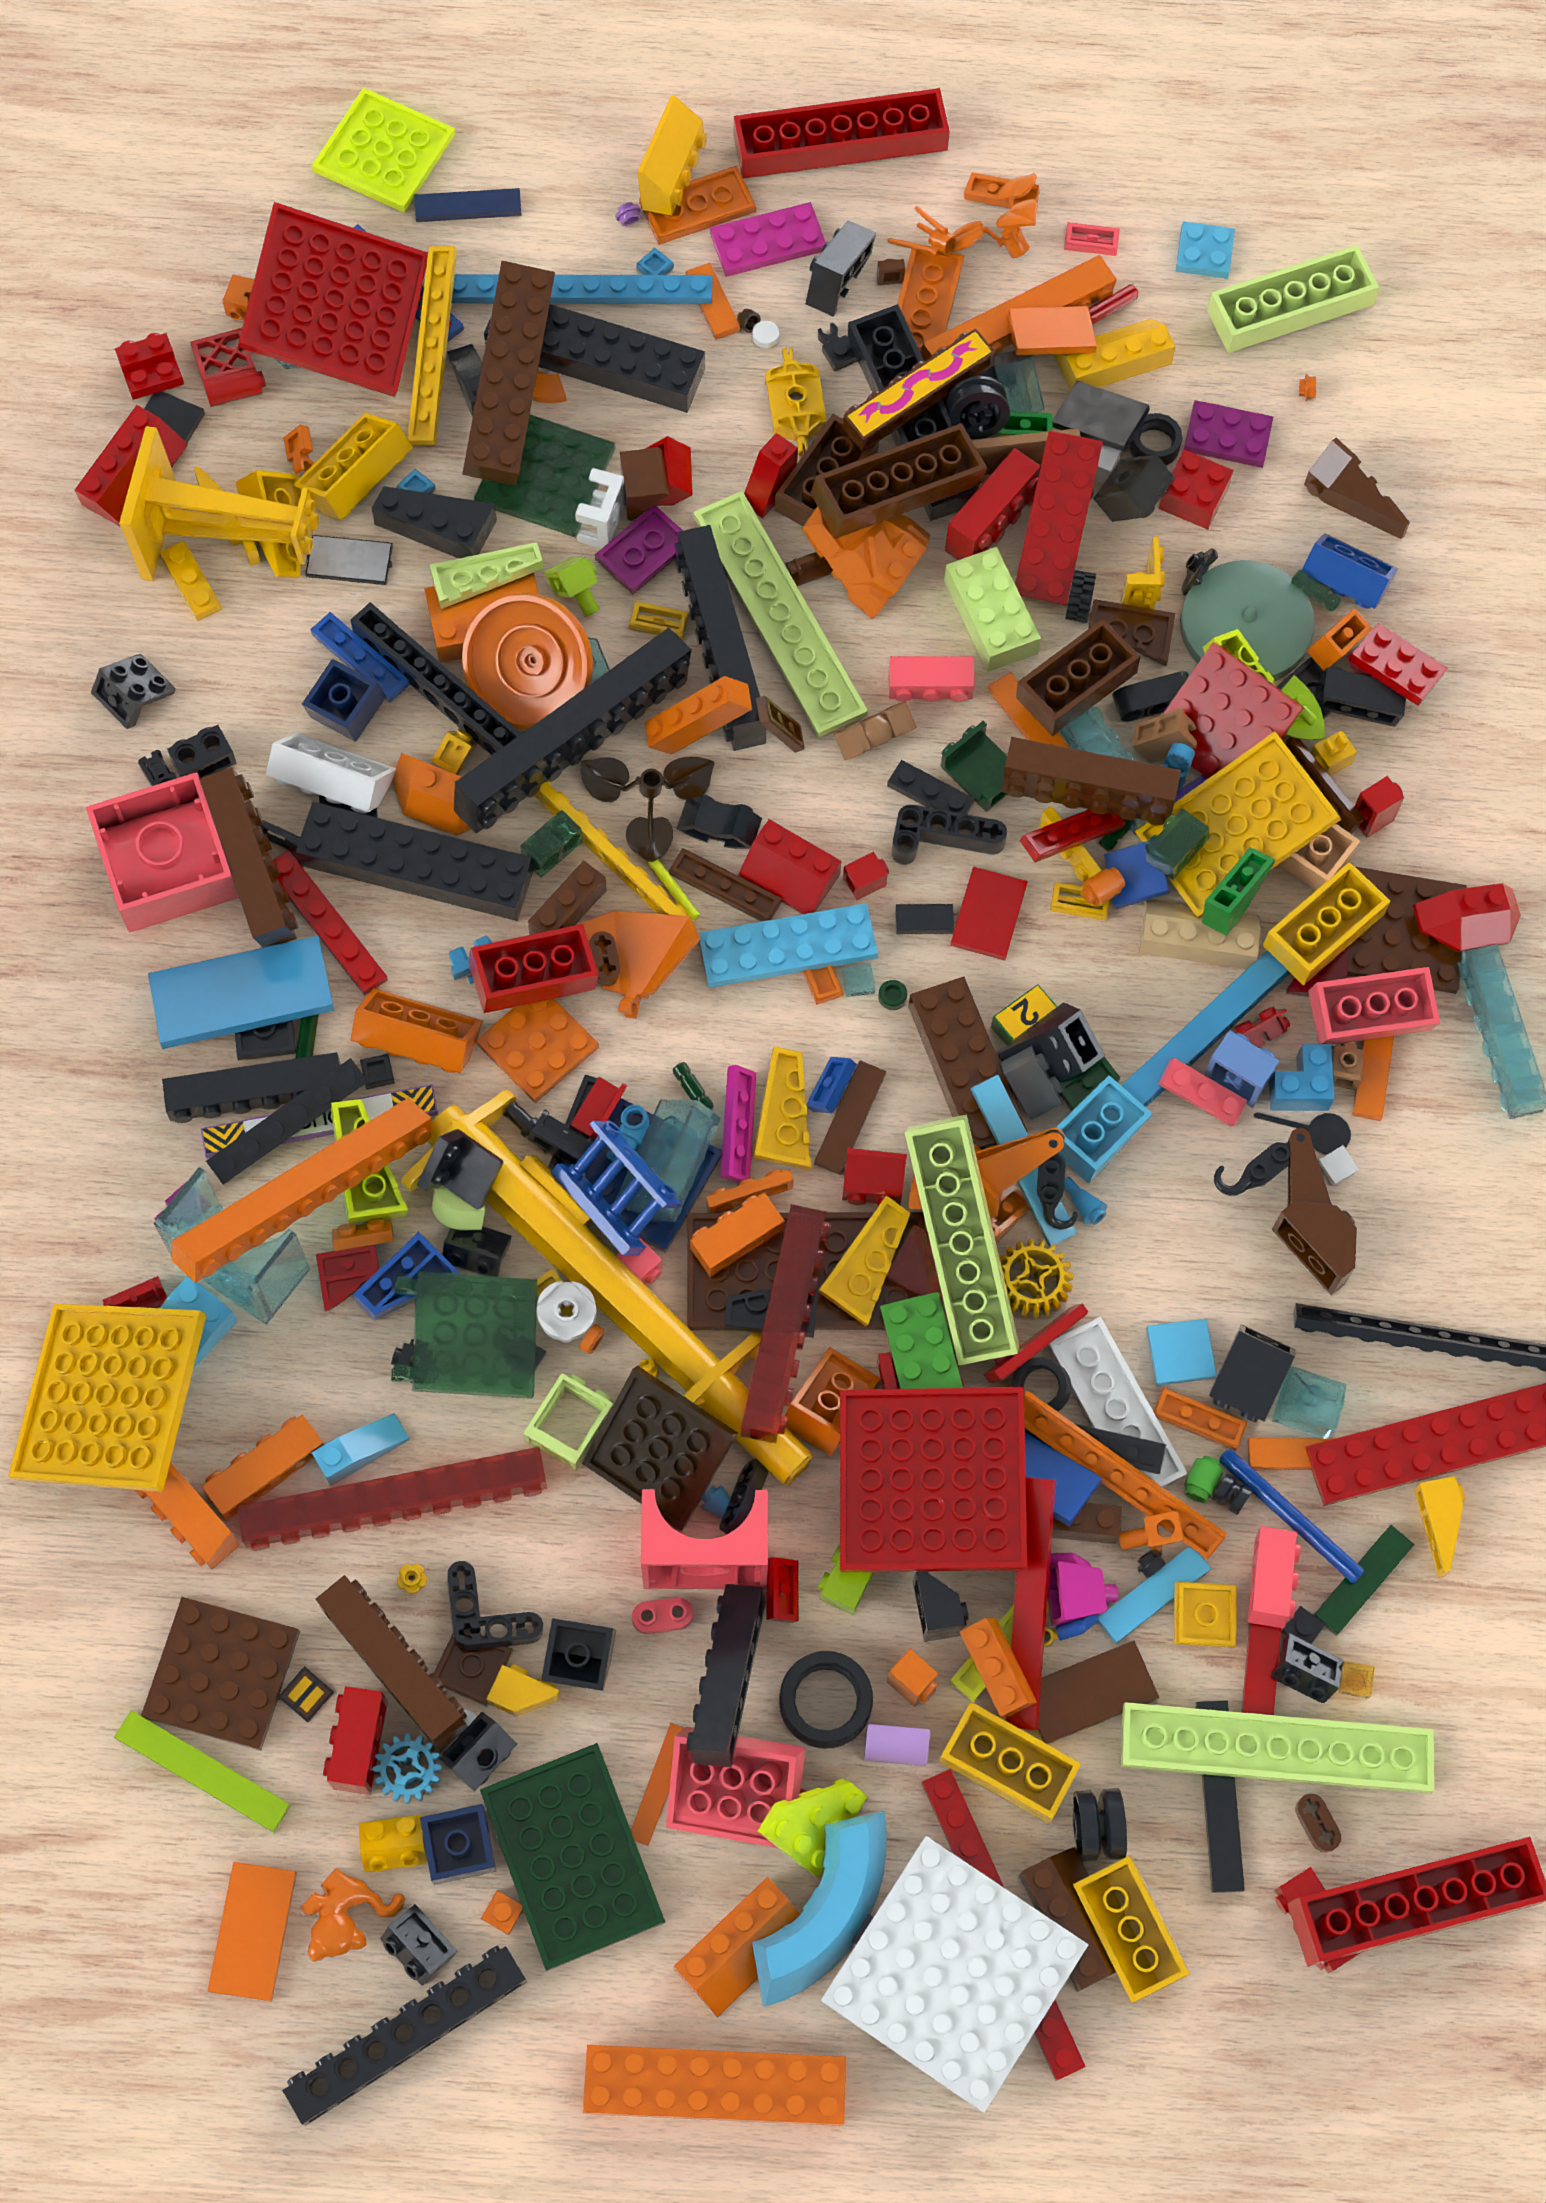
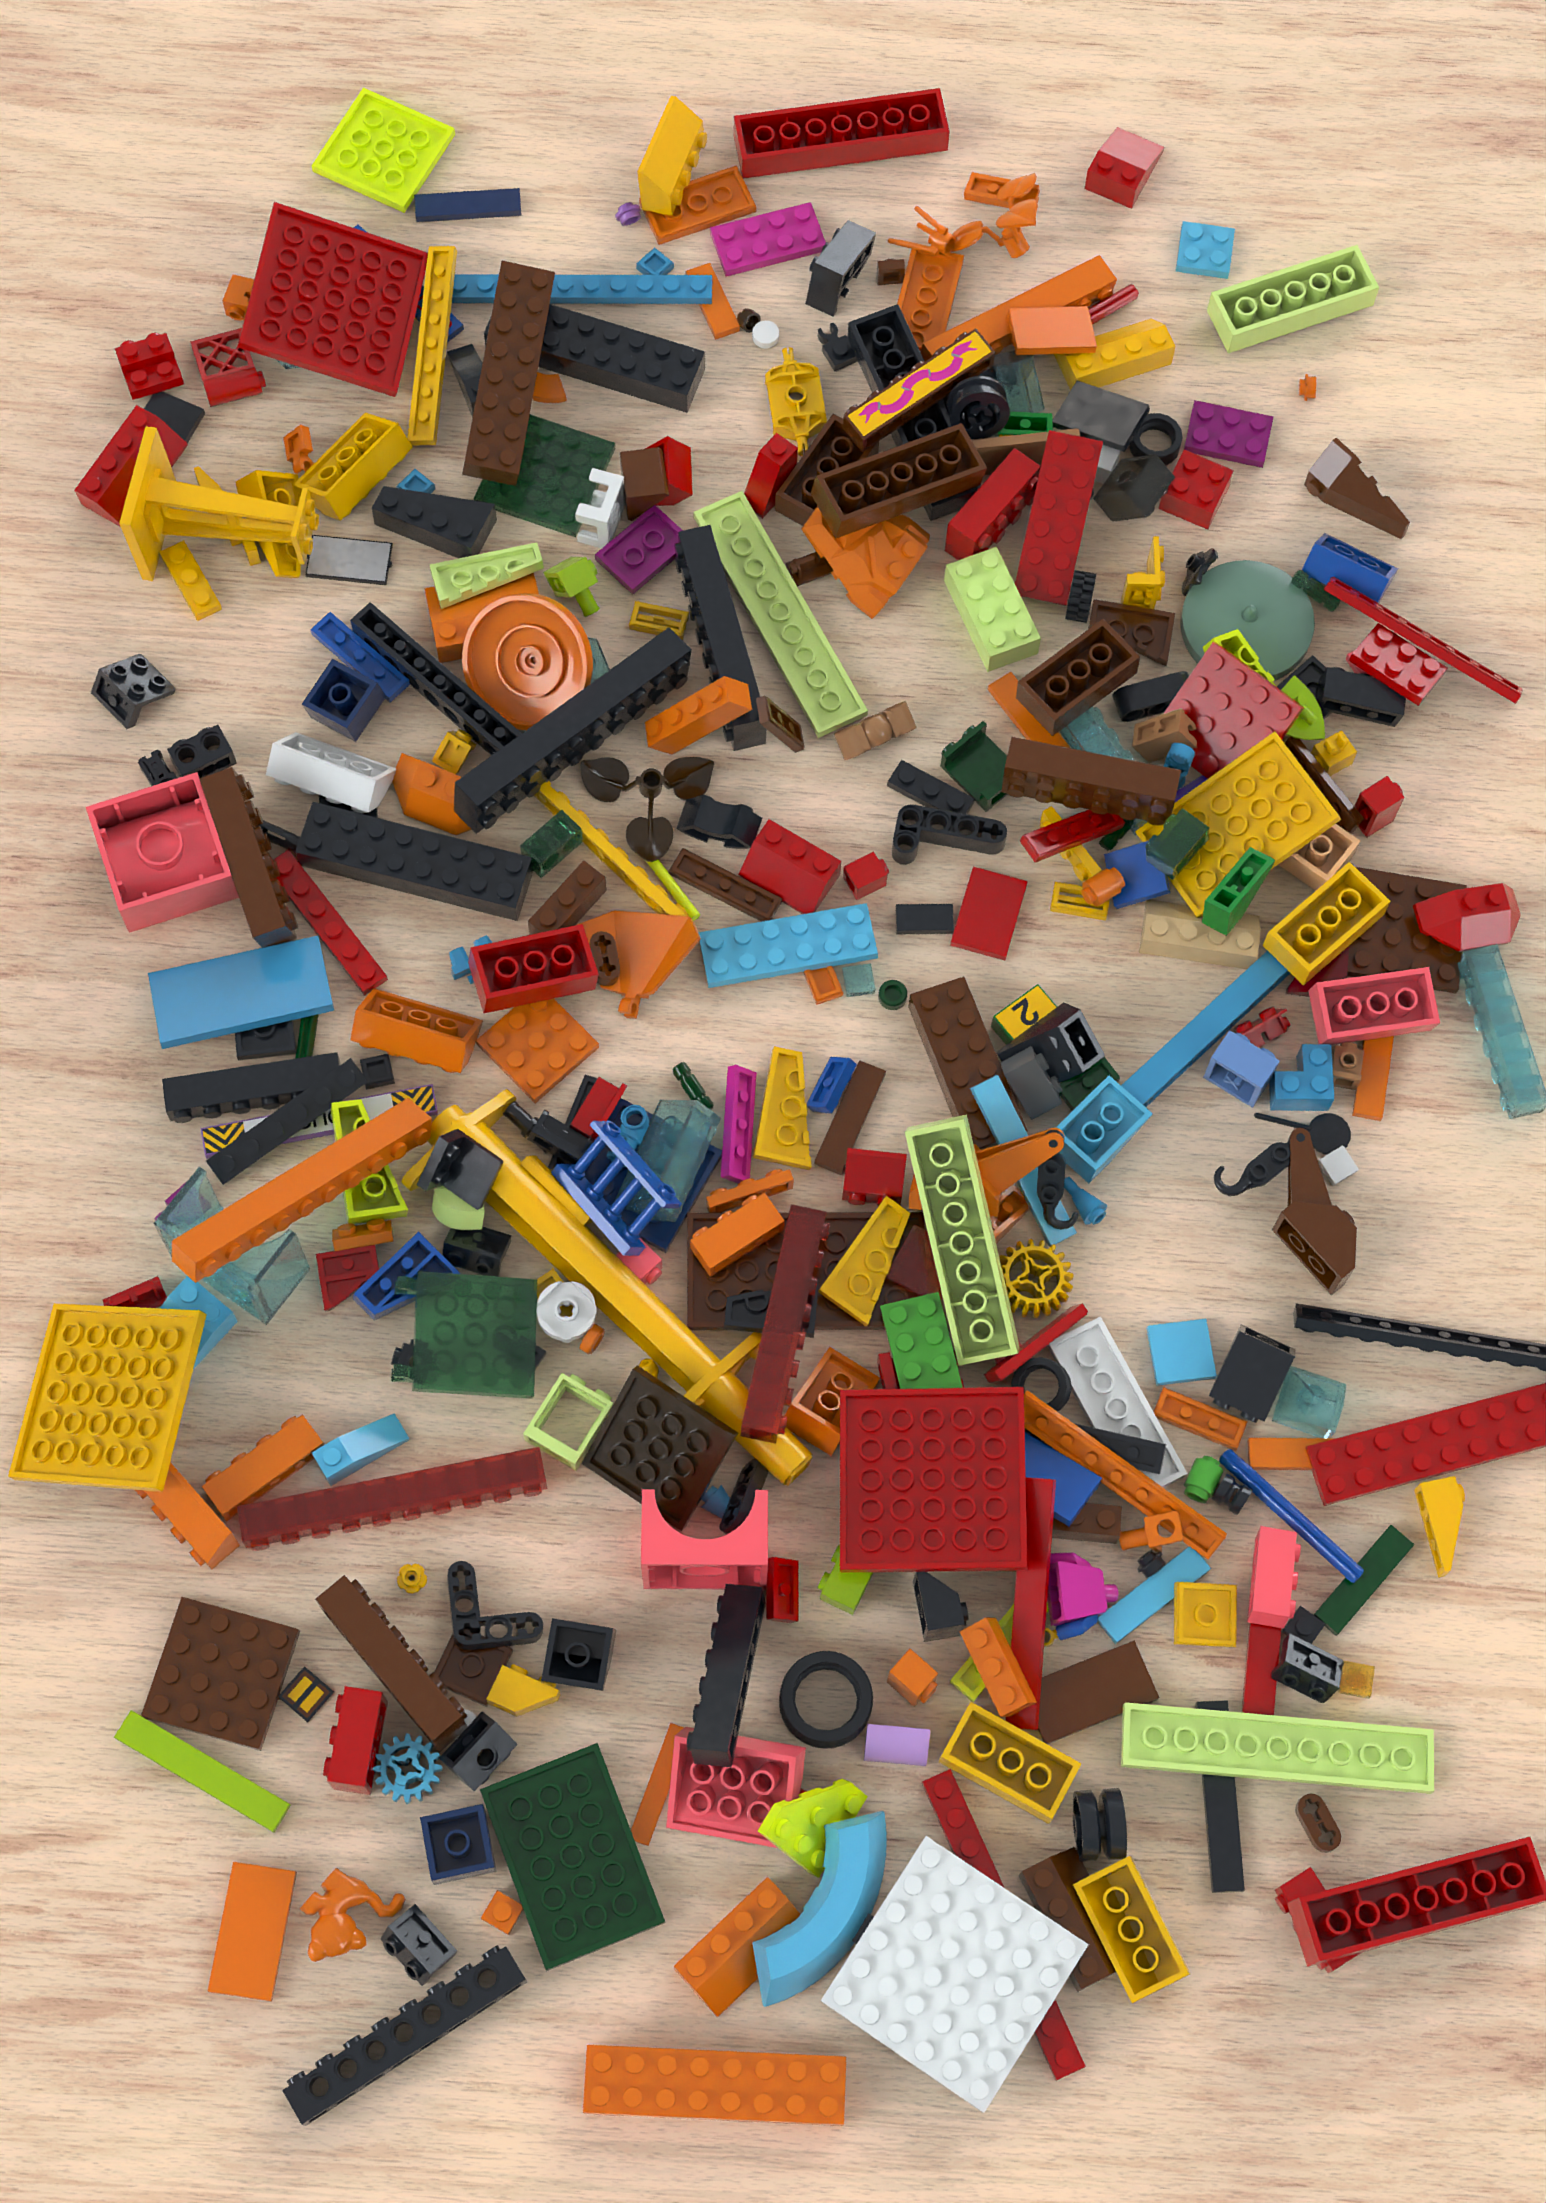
(392, 1843): yellow bracket -> none
(662, 1615): coral plate -> none
(931, 678): coral brick -> none
(1091, 242): coral tile -> none
(1122, 167): none -> red slope
(1202, 1092): coral plate -> none
(1339, 639): orange brick -> none
(1423, 639): none -> red tile

